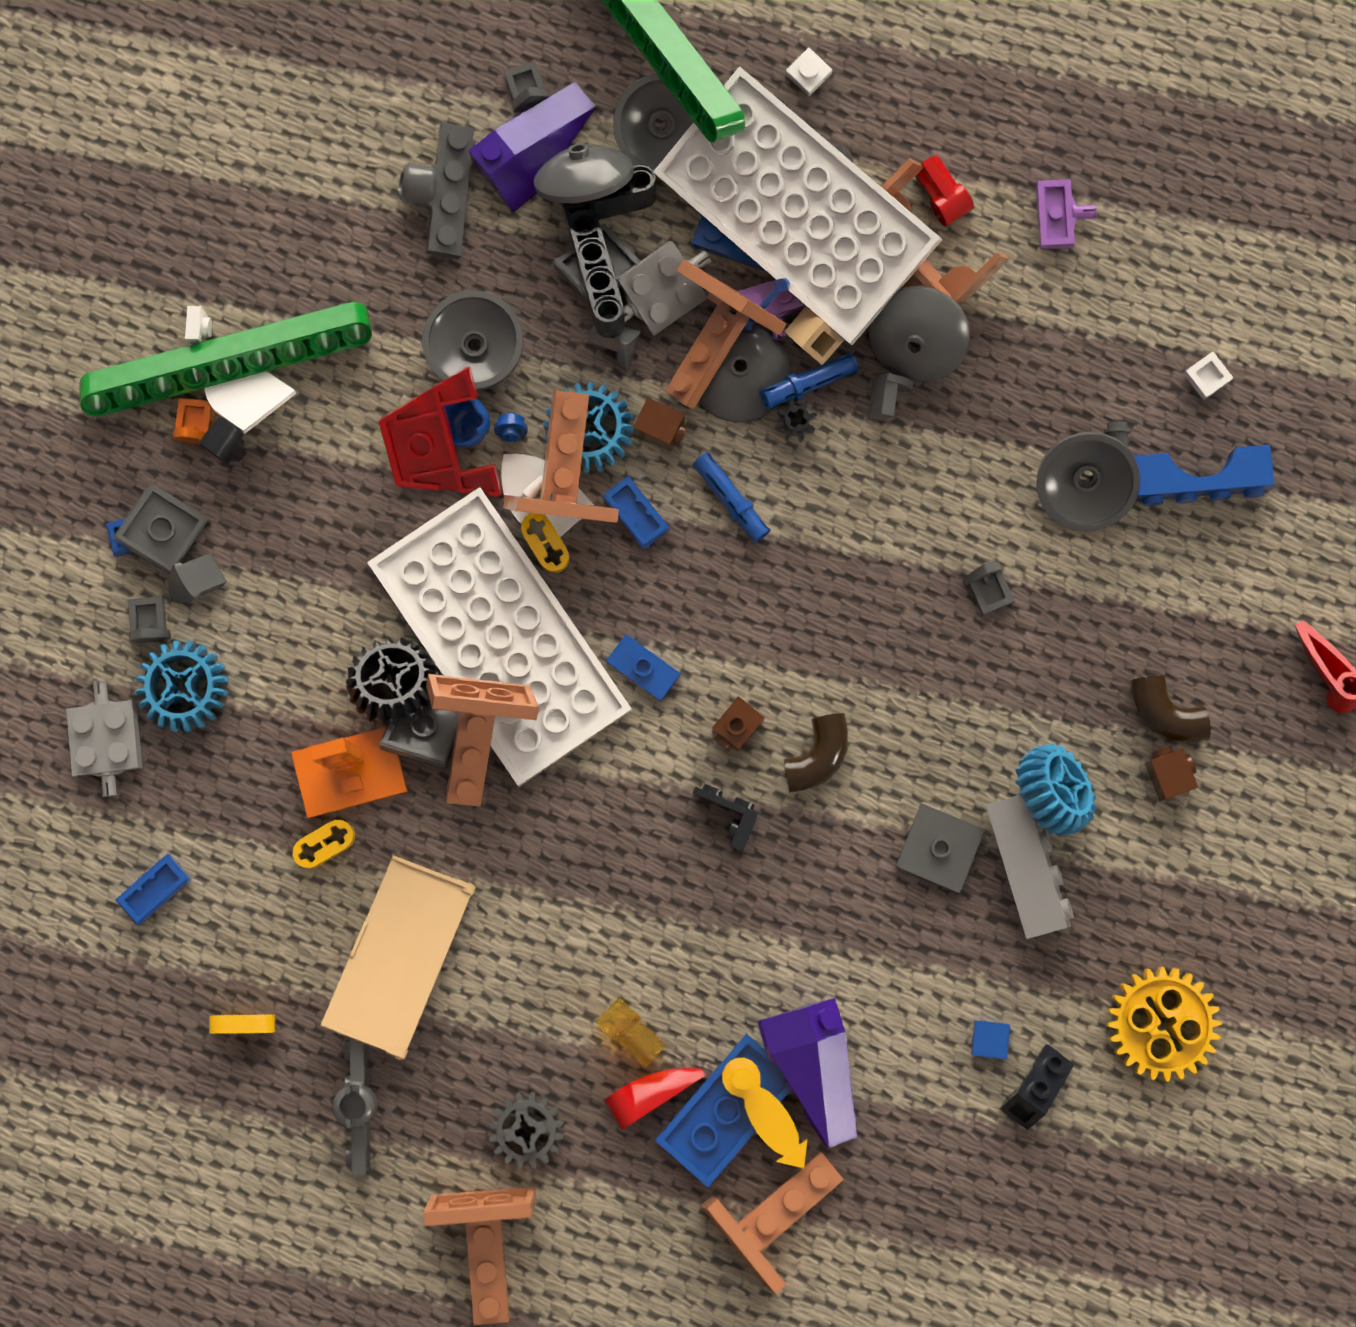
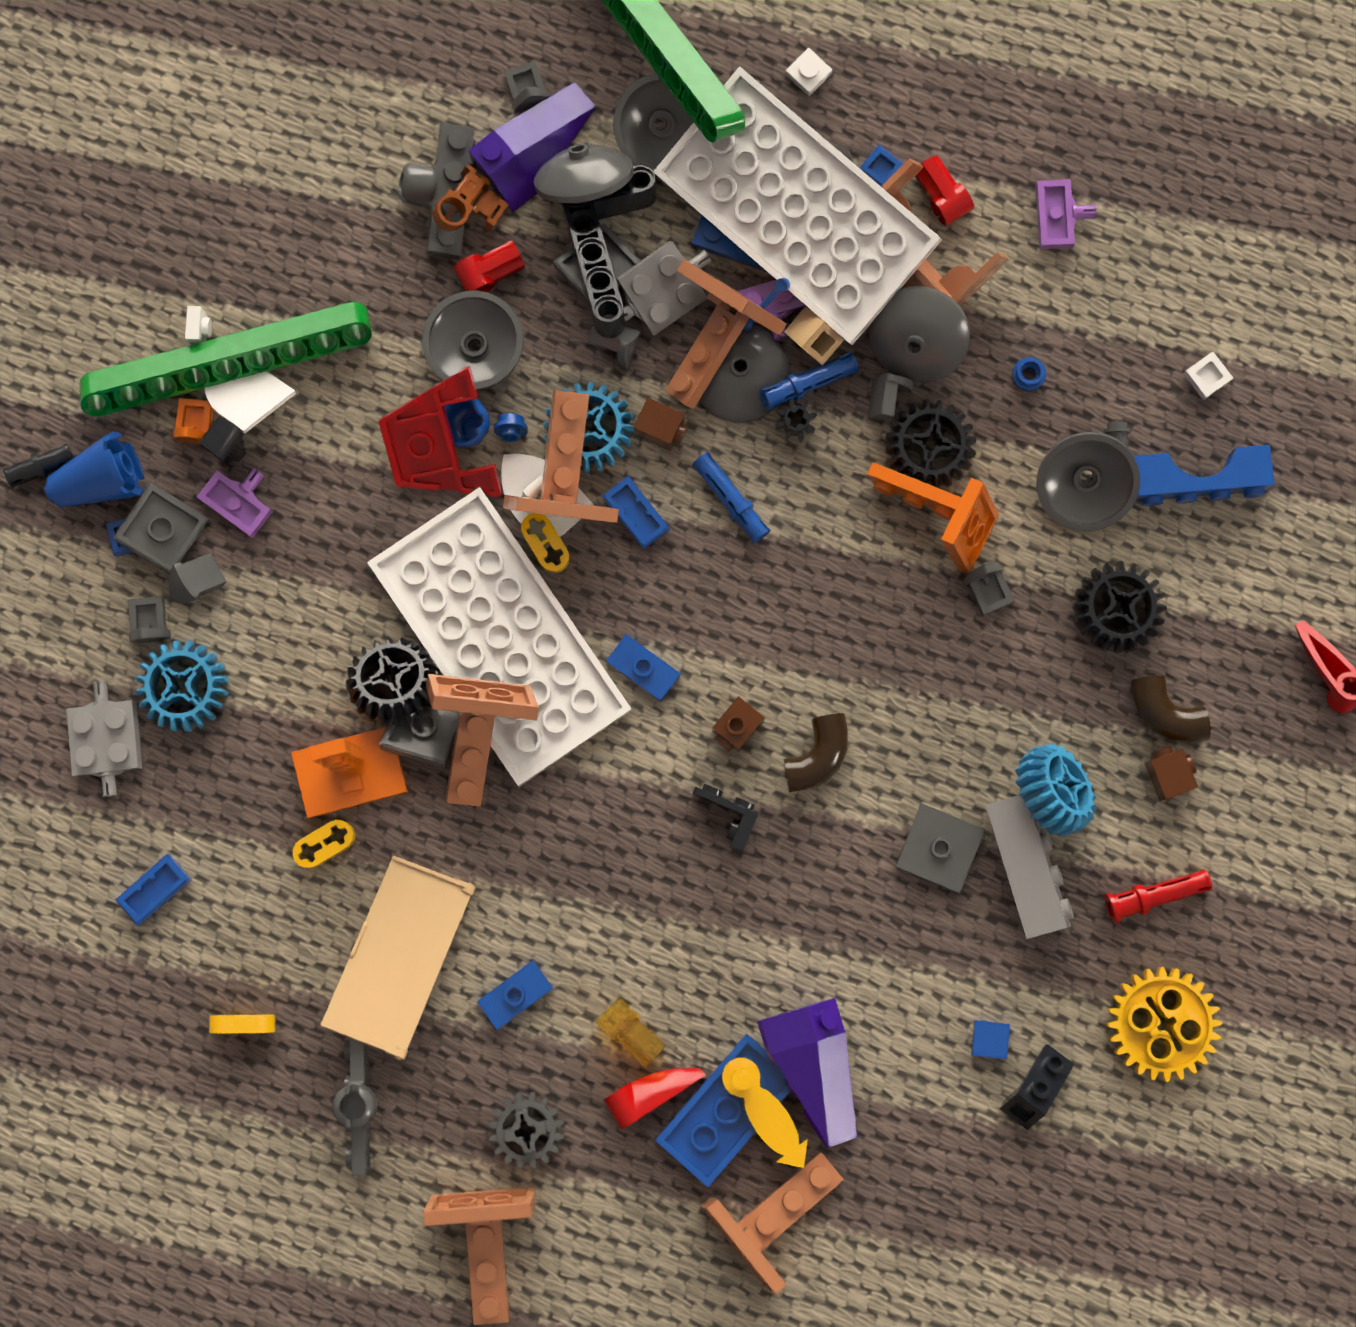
(38, 466): none -> black pin
(97, 474): none -> blue cone
(237, 501): none -> medium lavender plate
(476, 199): none -> dark orange piece
(483, 271): none -> red piece
(515, 994): none -> blue plate
(881, 165): none -> blue tile
(945, 447): none -> black gear
(969, 516): none -> orange piece
(1031, 364): none -> blue plate
(1110, 595): none -> black gear
(1143, 898): none -> red pin

